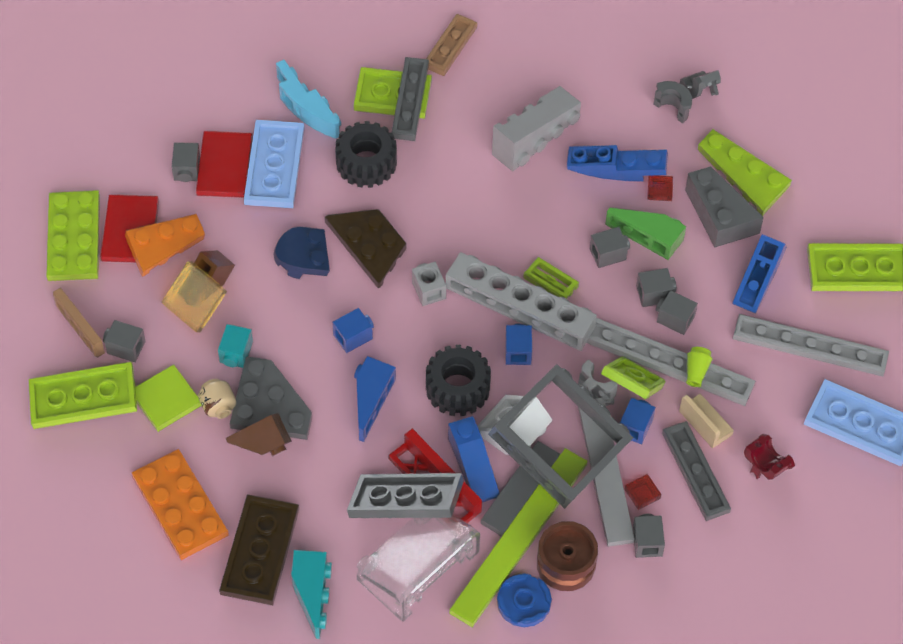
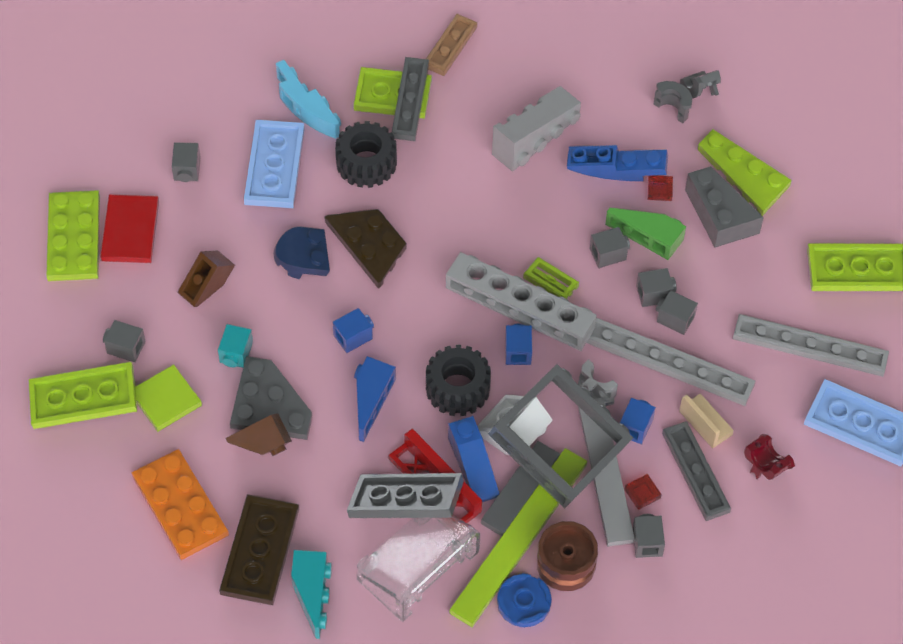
(78, 322): medium nougat tile -> none
(160, 241): orange wing -> none
(194, 296): clear yellow tile -> none
(217, 398): tan head -> none
(224, 164): red tile -> none
(428, 292): light grey brick -> none
(633, 377): lime tile -> none
(697, 365): lime cone -> none
(759, 273): blue slope -> none

